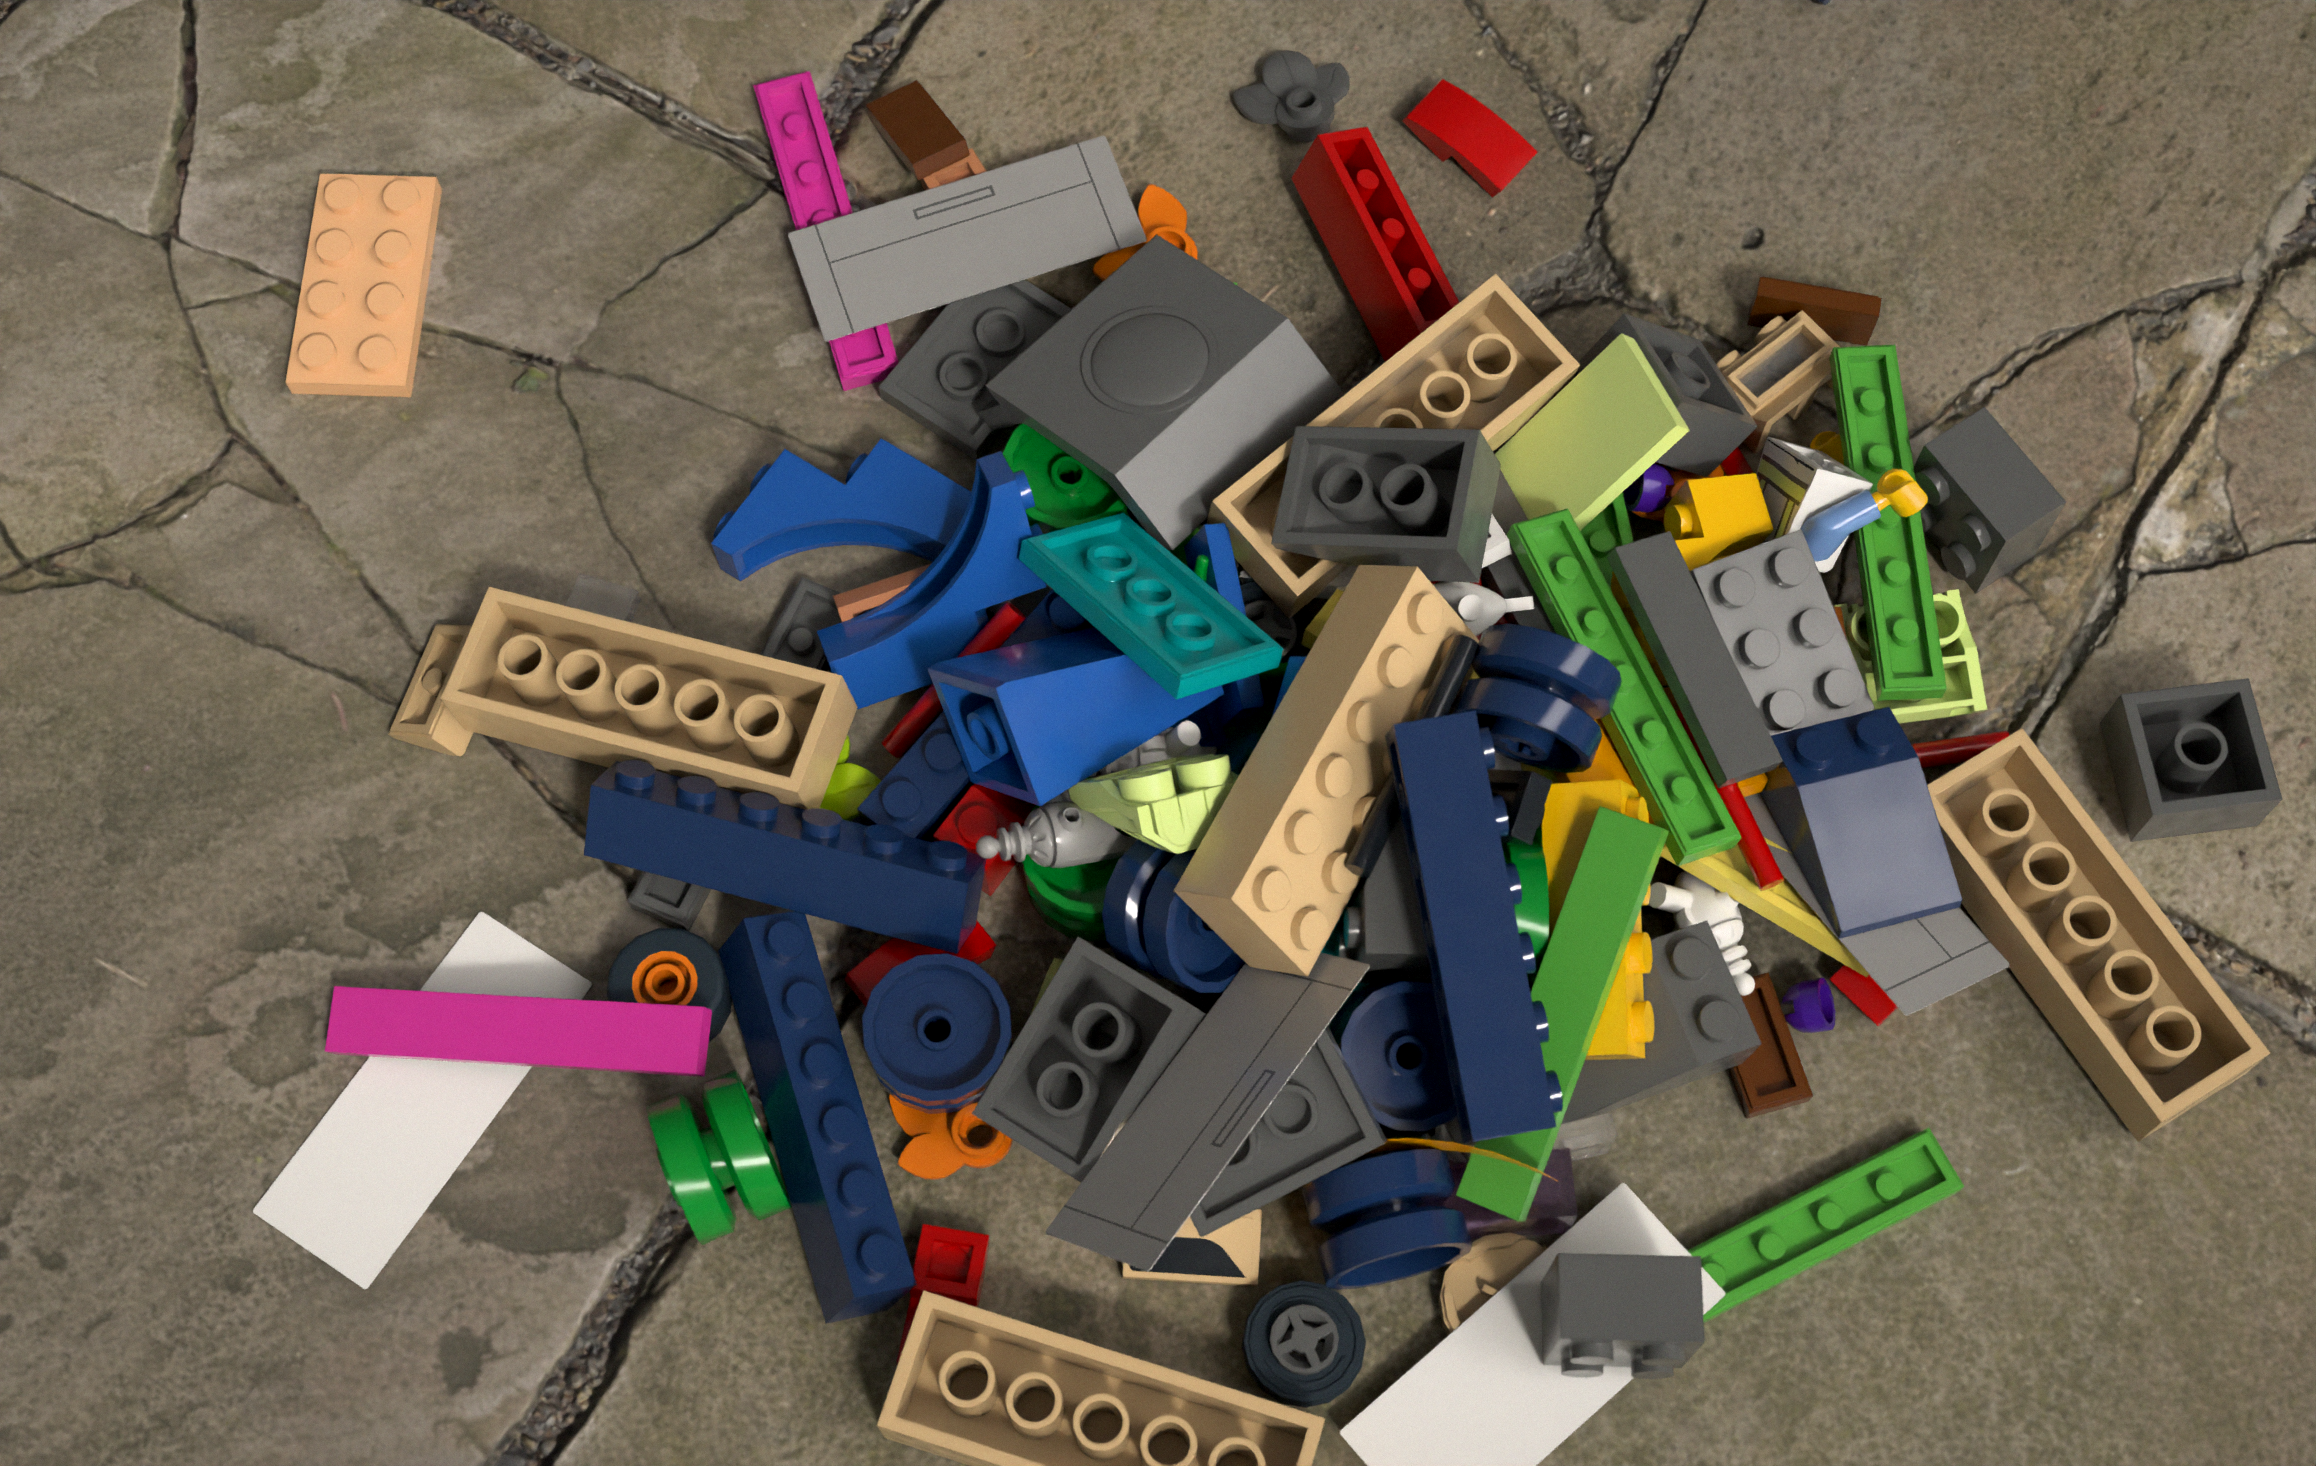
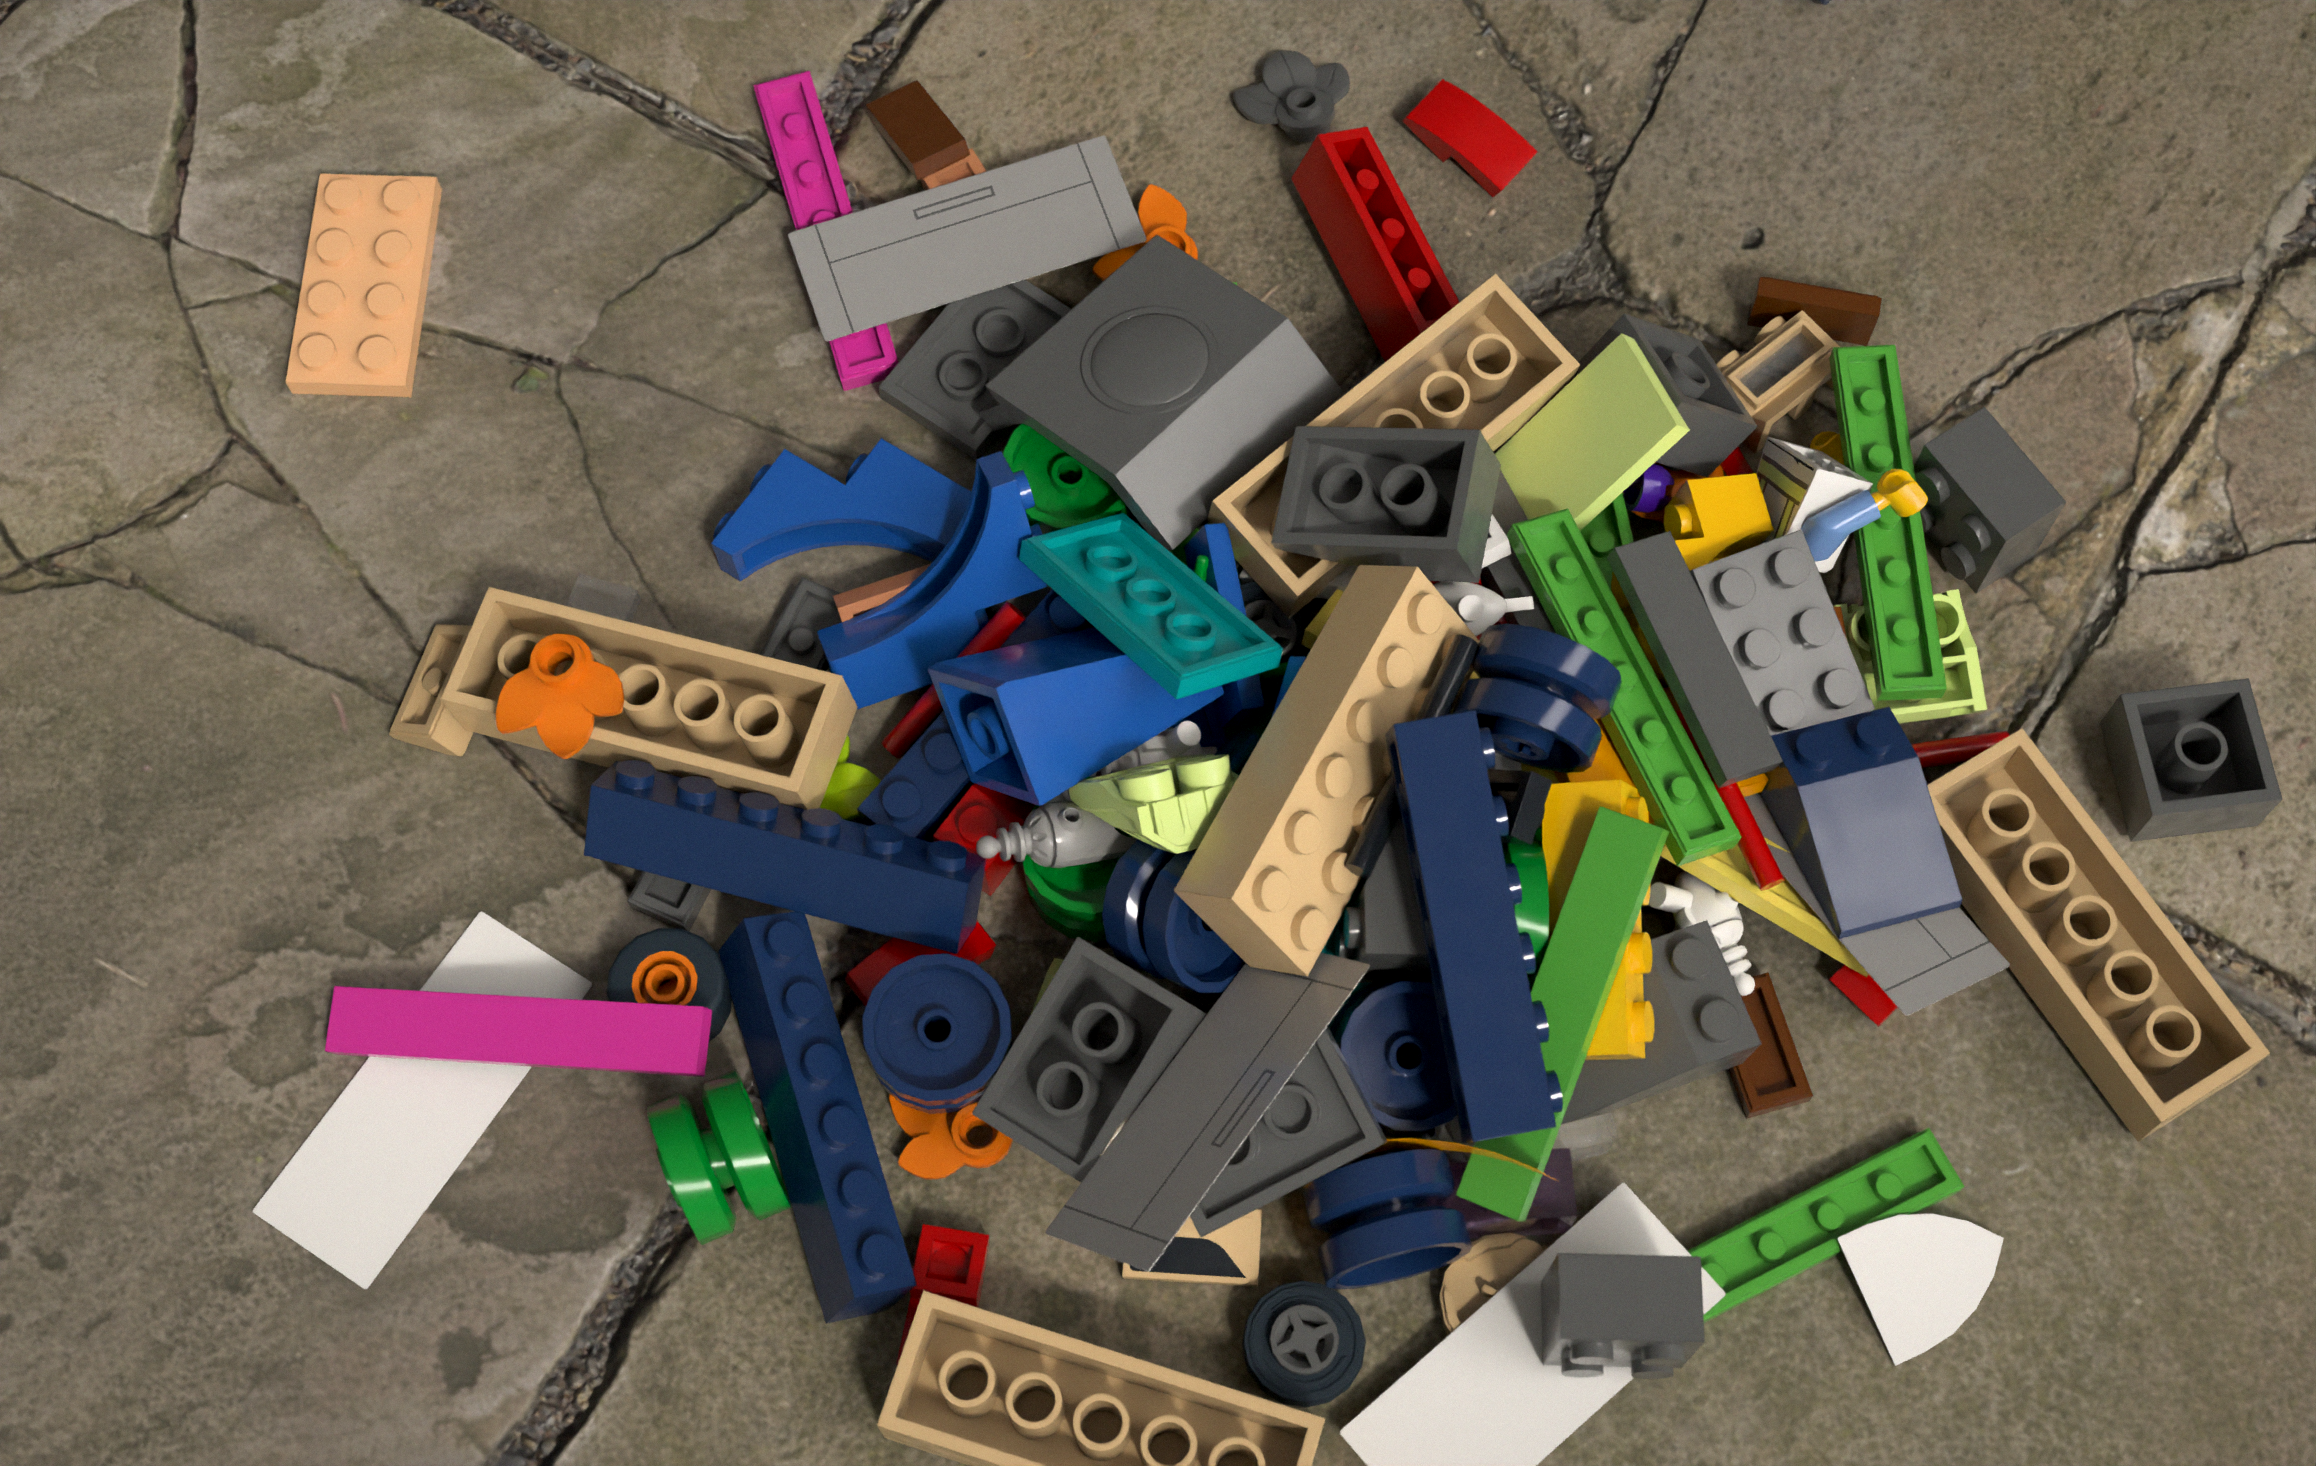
(560, 704): none -> orange plate
(1812, 1006): dark purple hinge -> none
(1920, 1276): none -> white sticker

